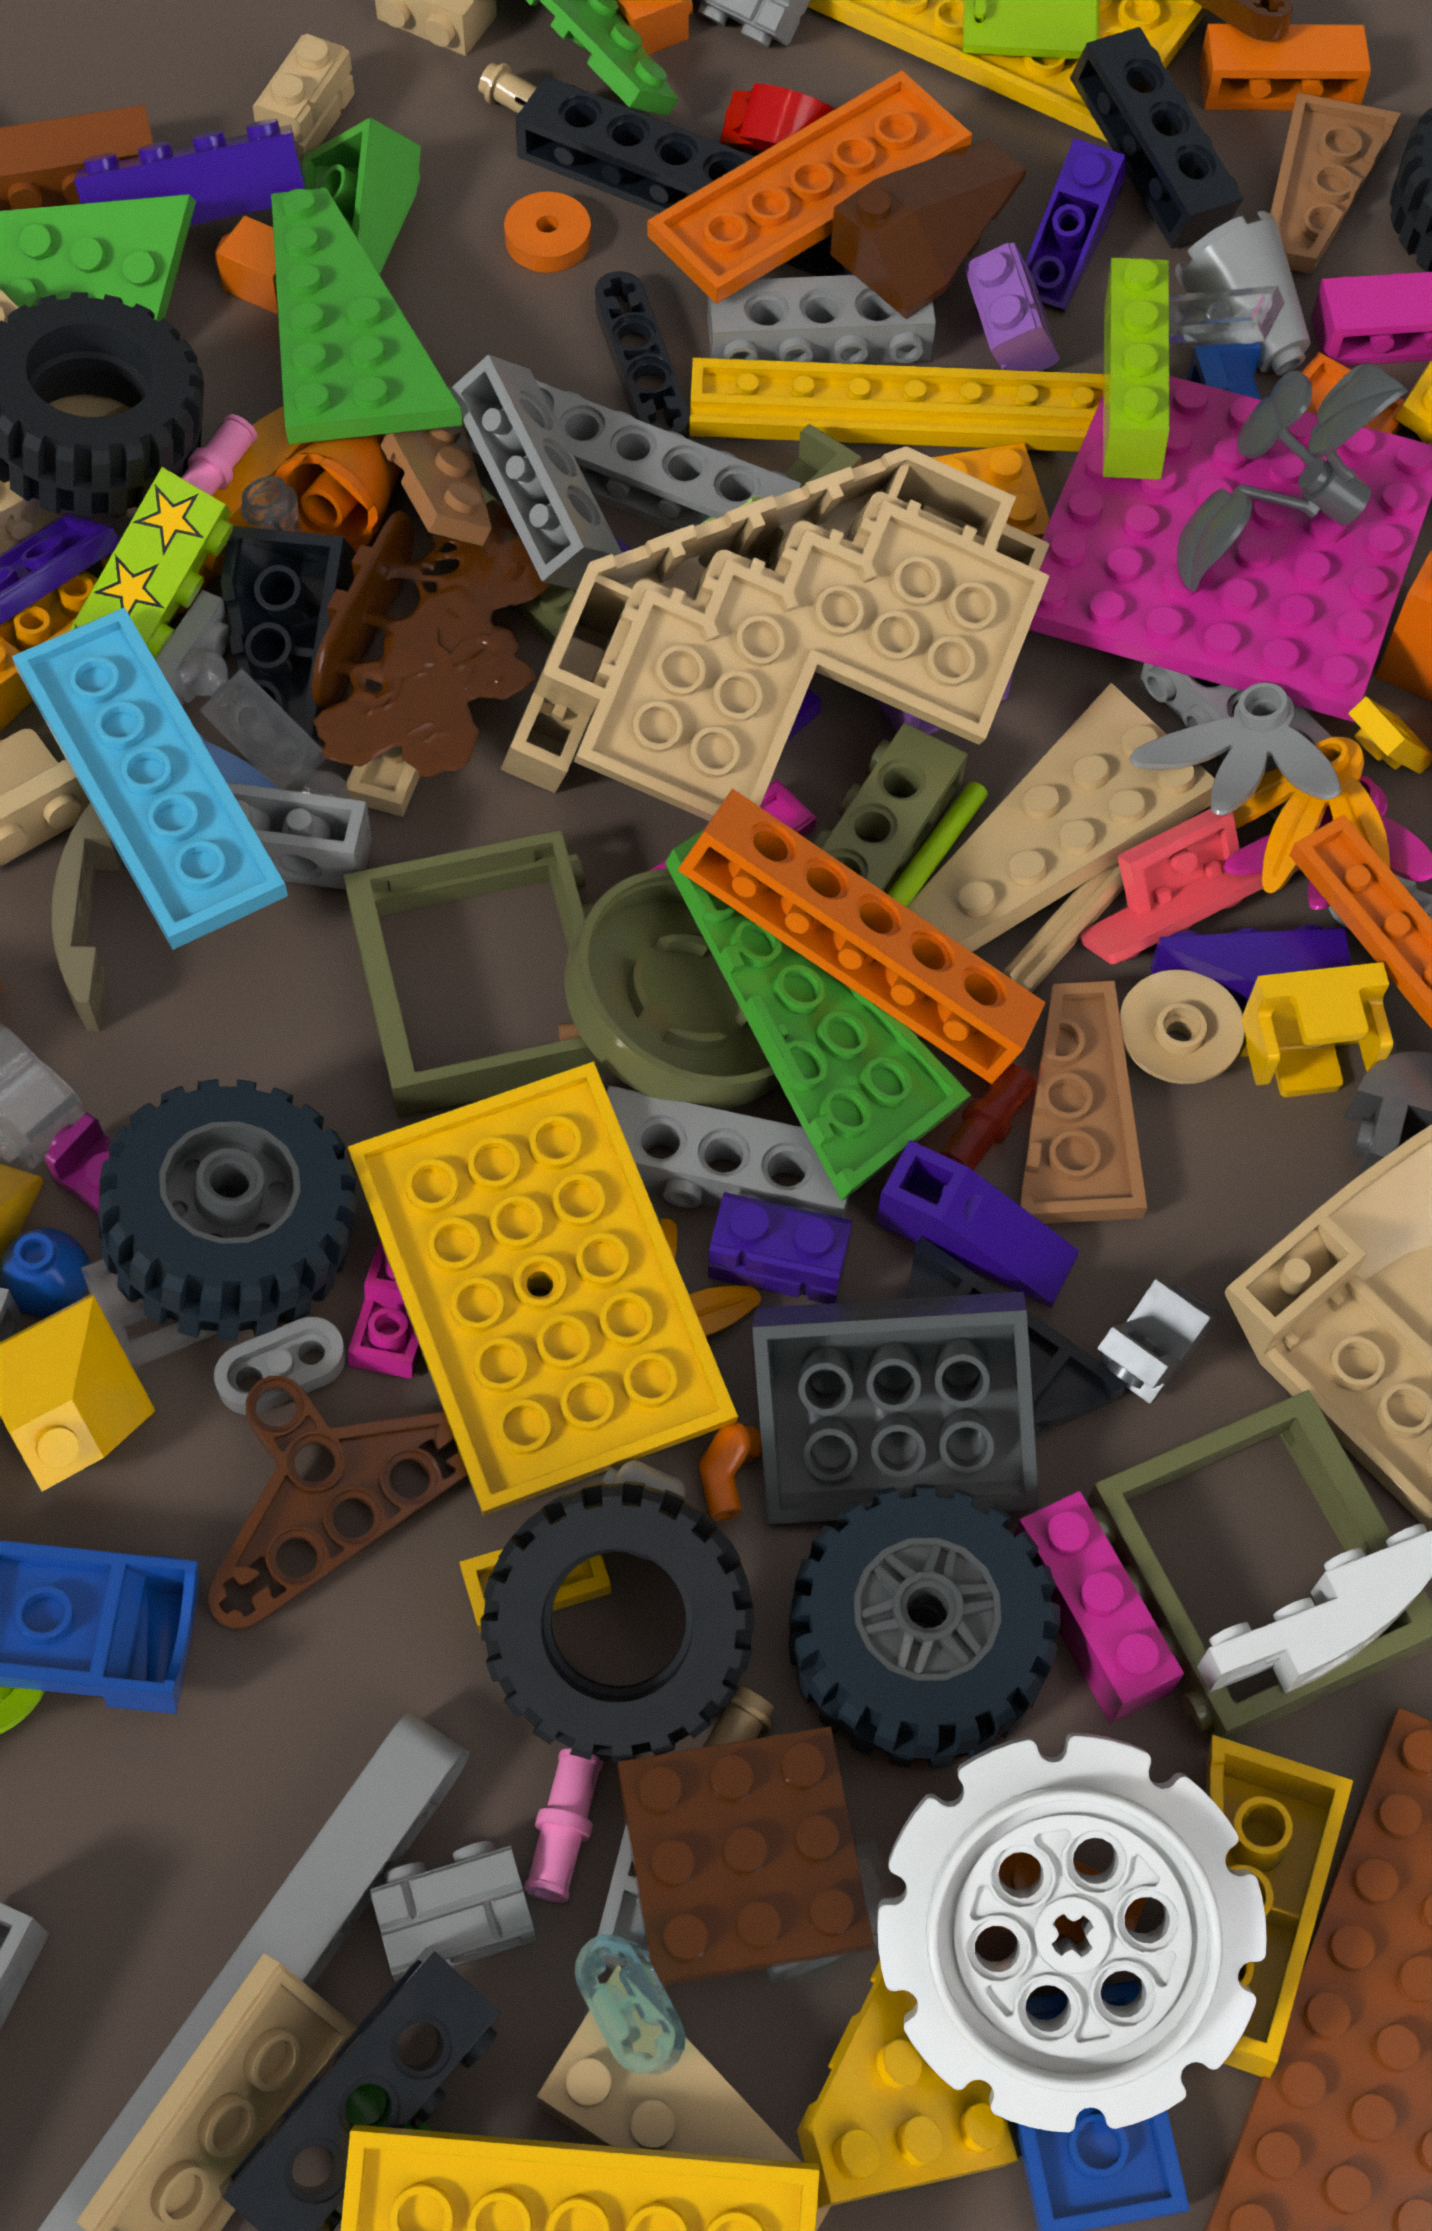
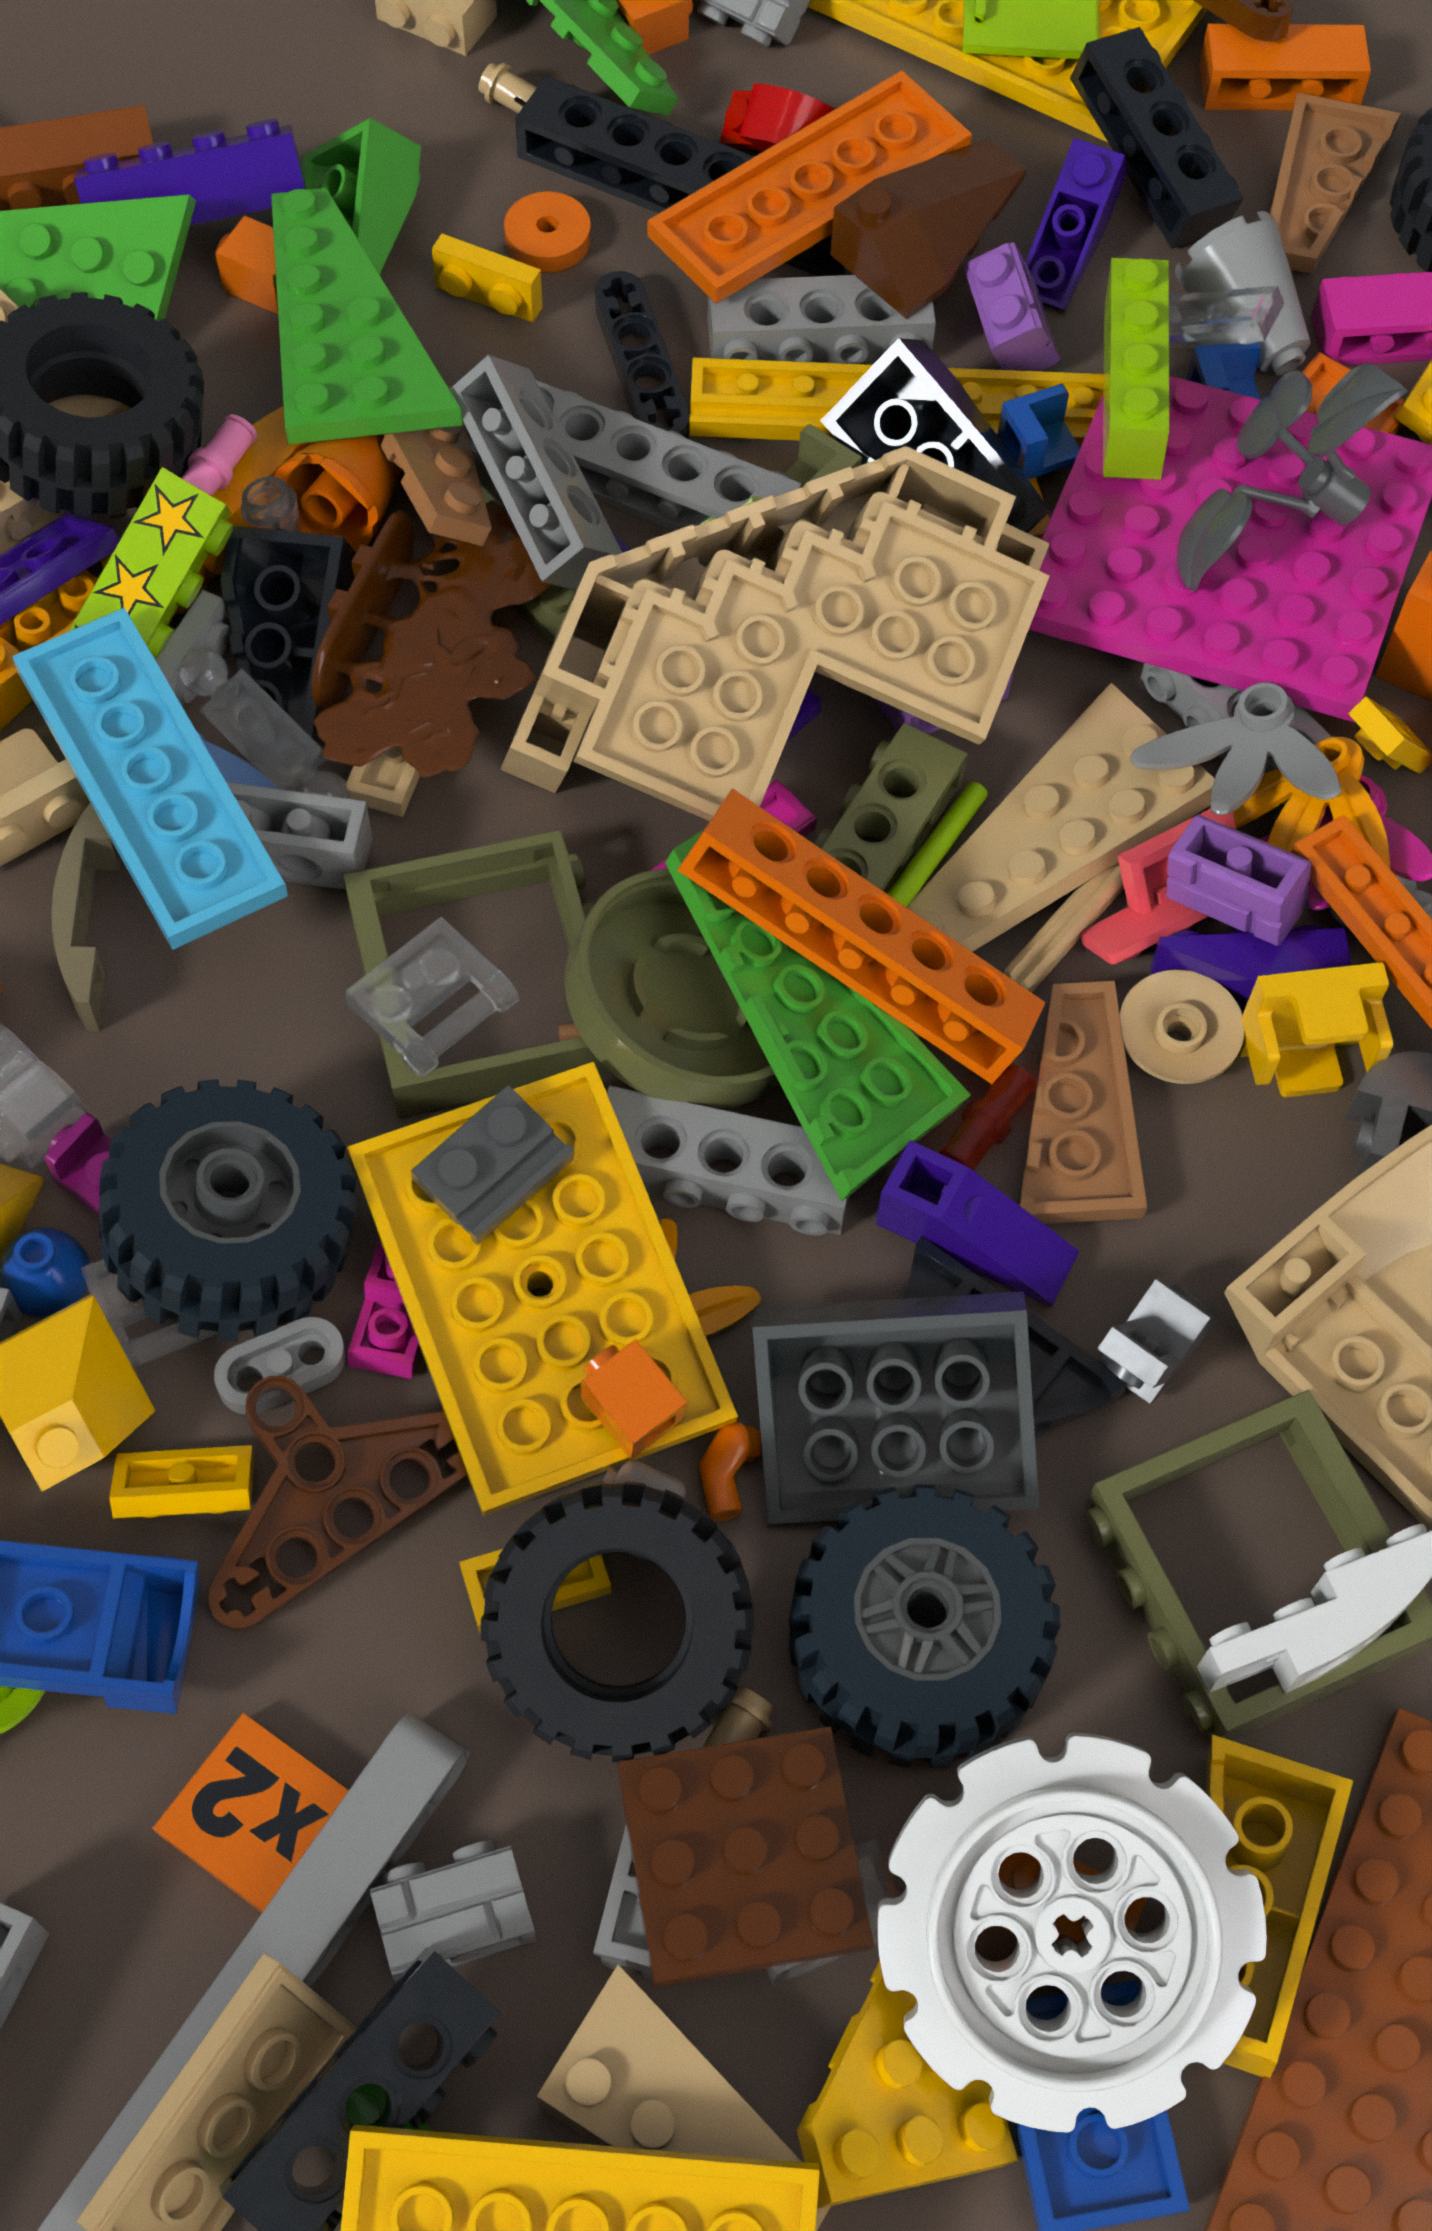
(182, 1482): none -> yellow plate
(250, 1812): none -> orange tile
(308, 91): tan brick -> none
(421, 979): none -> clear plate
(487, 278): none -> yellow plate
(492, 1164): none -> dark grey plate
(563, 1827): bright pink pin -> none
(614, 2012): clear light blue beam -> none
(631, 1397): none -> orange brick
(779, 1248): dark purple brick -> none
(921, 405): none -> black wedge
(1036, 431): none -> blue panel
(1101, 1611): dark pink brick -> none
(1238, 879): none -> medium lavender brick

